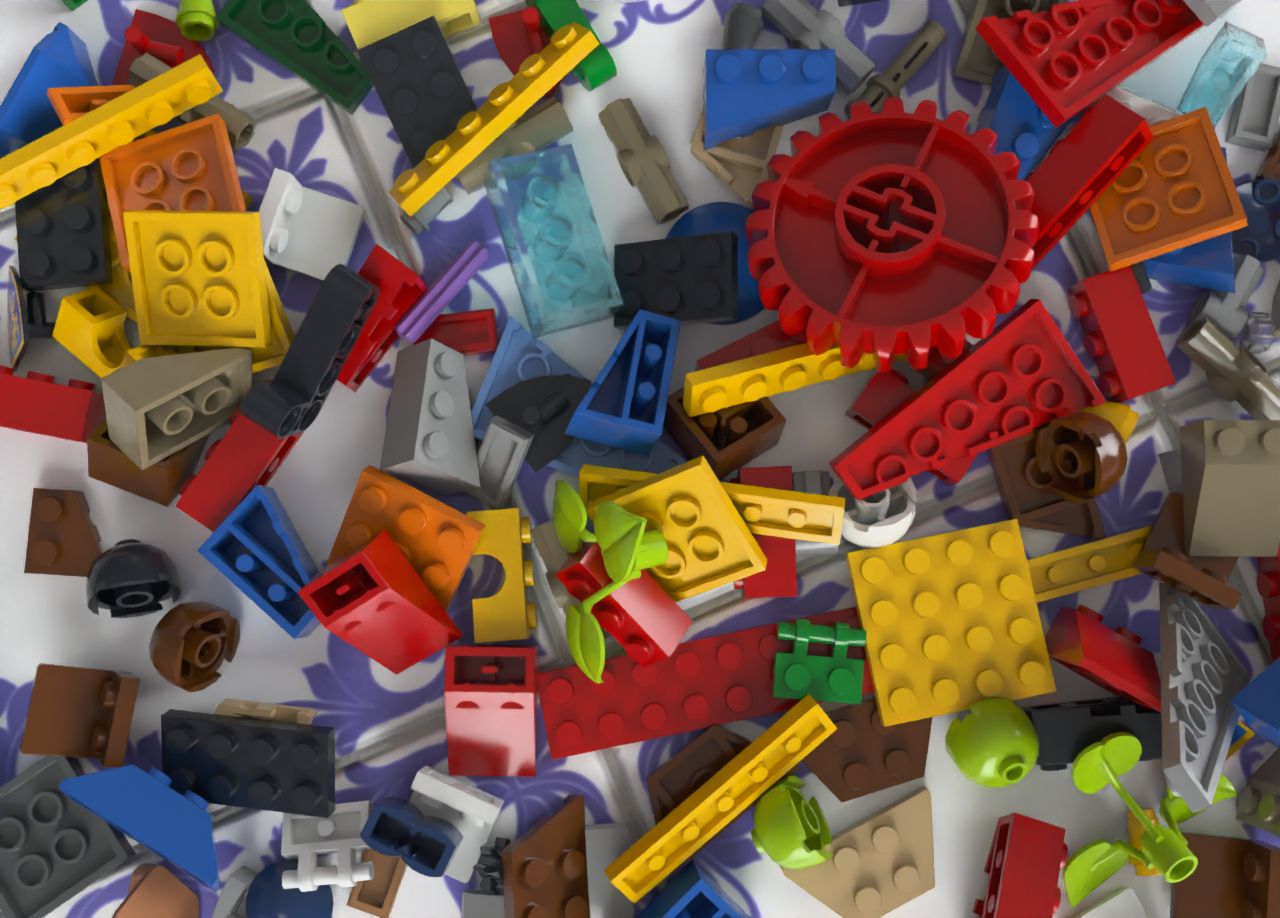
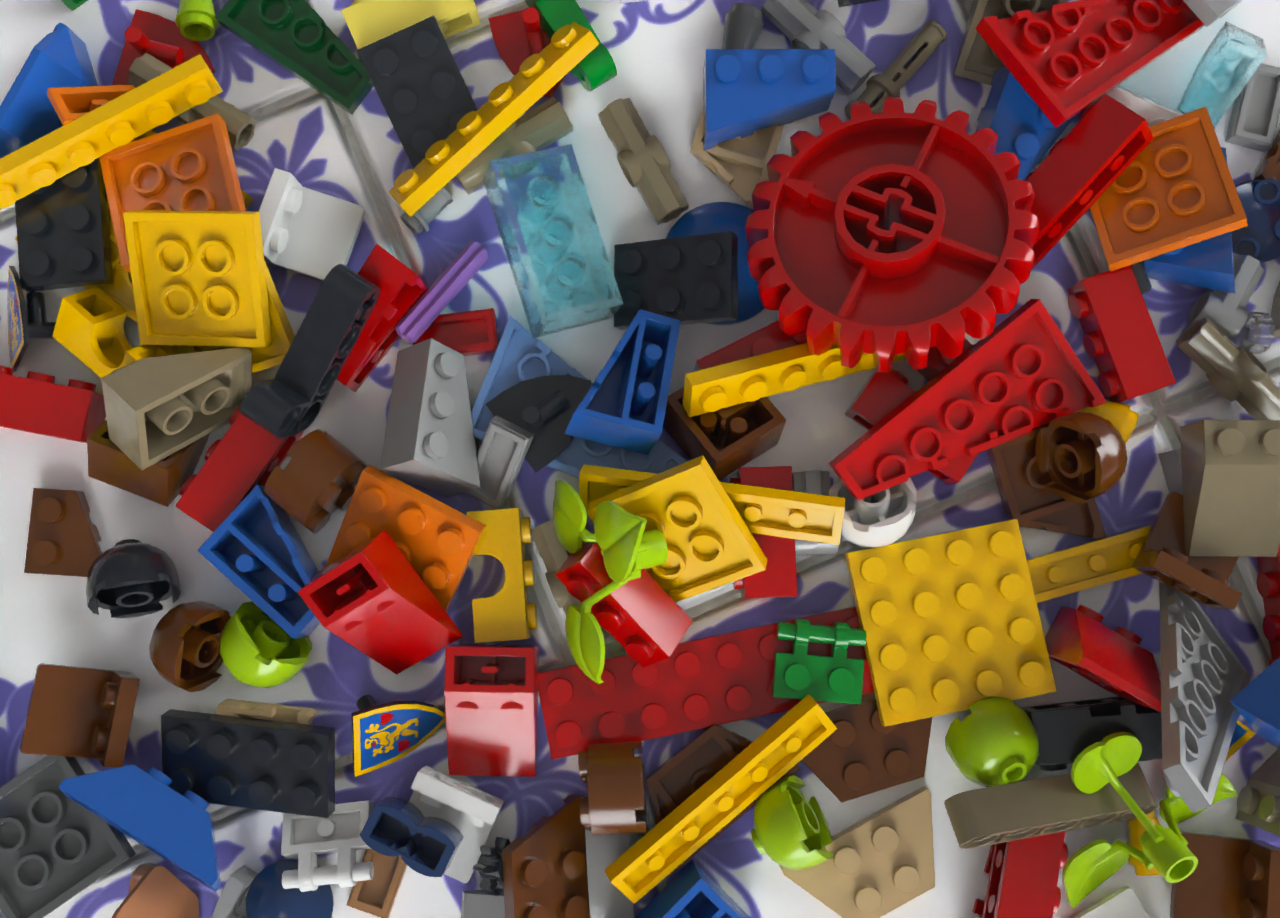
(260, 650): none -> lime cylinder
(315, 480): none -> reddish brown brick
(390, 731): none -> shield
(614, 788): none -> reddish brown brick
(1041, 808): none -> dark tan beam

